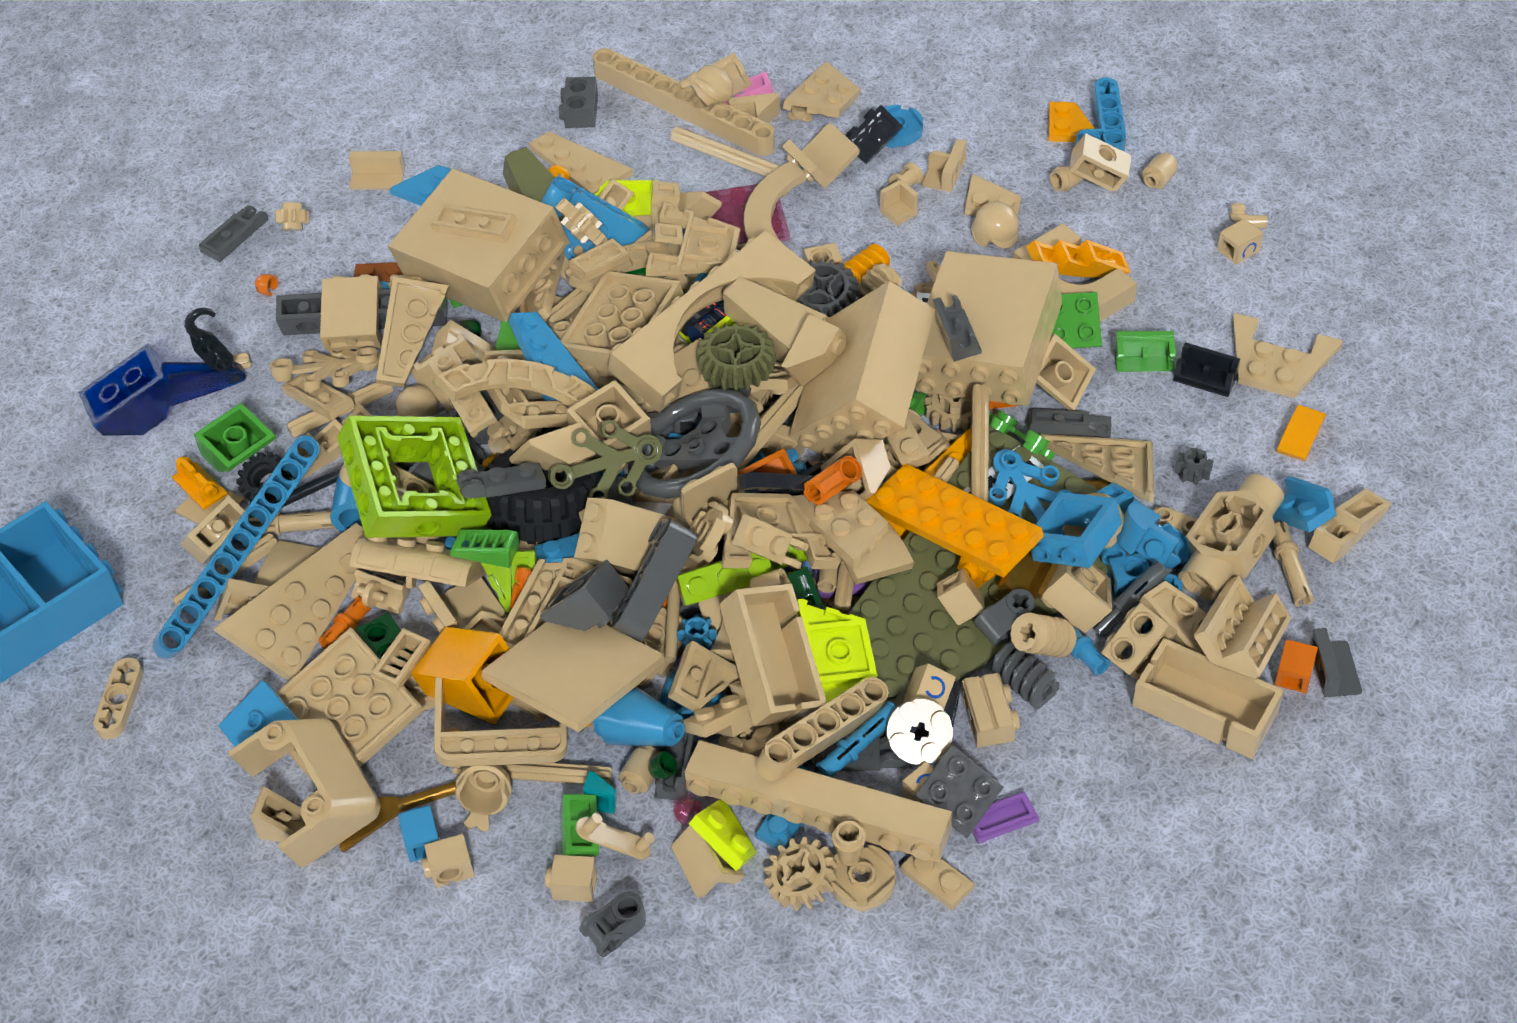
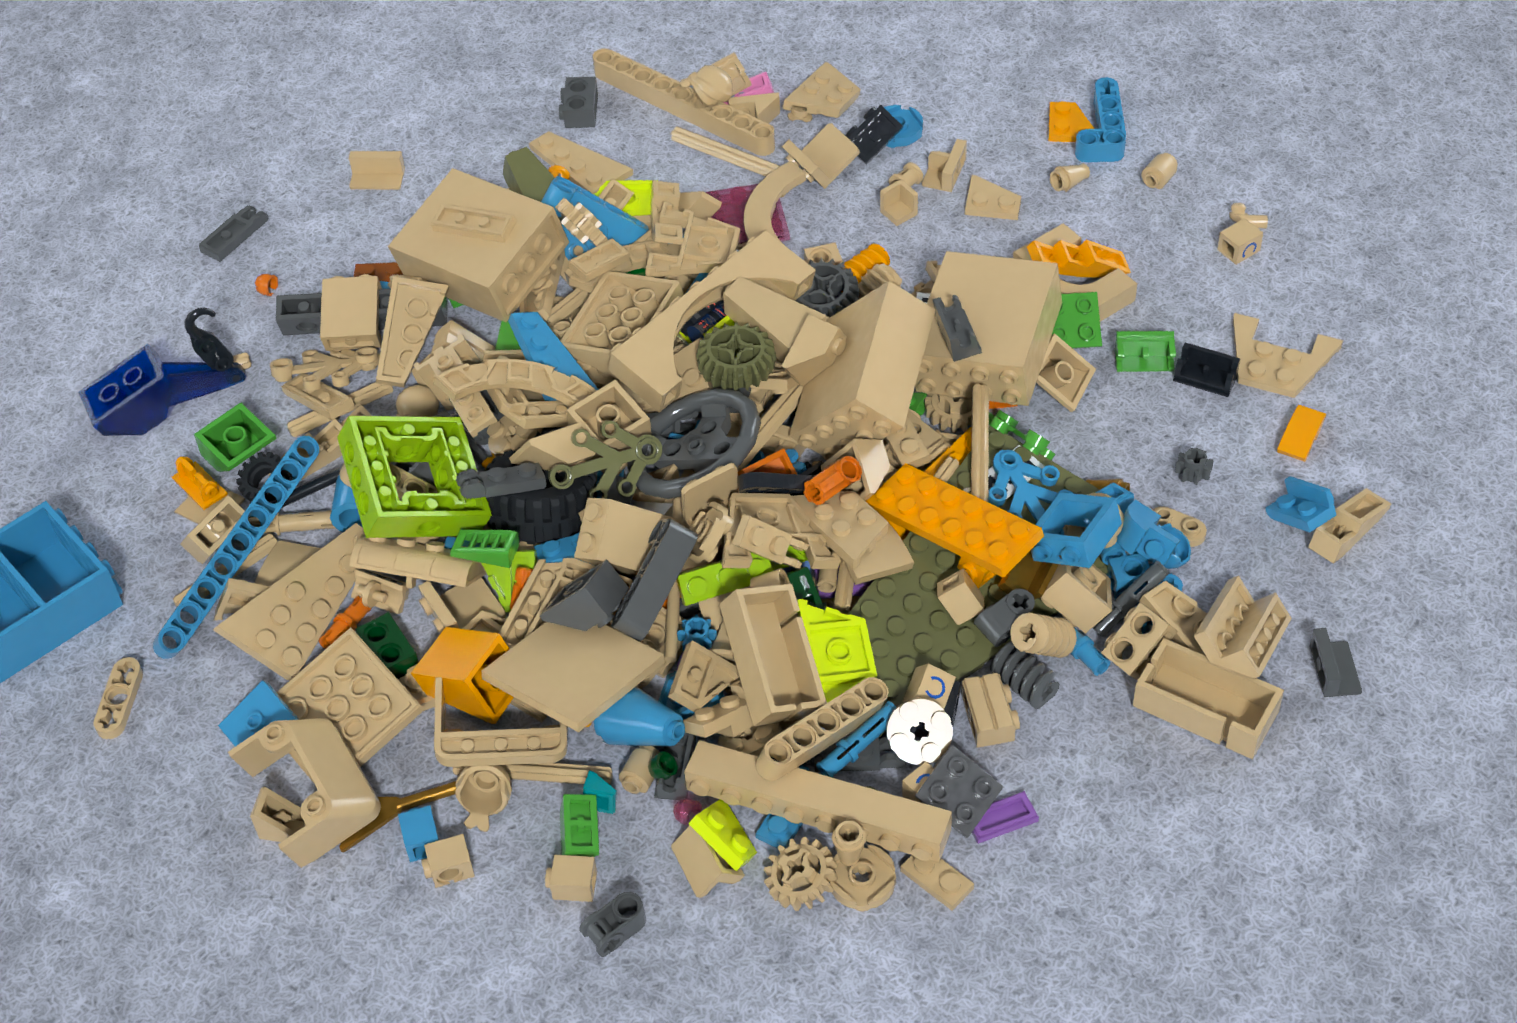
(292, 216): tan gear -> none
(404, 640): tan slope -> none
(421, 186): dark azure wing -> none
(472, 326): dark green hinge -> none
(627, 843): tan piece -> none
(996, 224): tan helmet -> none
(1069, 423): dark grey hinge -> none
(1100, 163): tan brick -> none
(1115, 460): tan tile -> none
(1231, 535): tan brick -> none
(1287, 553): tan pin -> none
(1296, 666): orange panel -> none

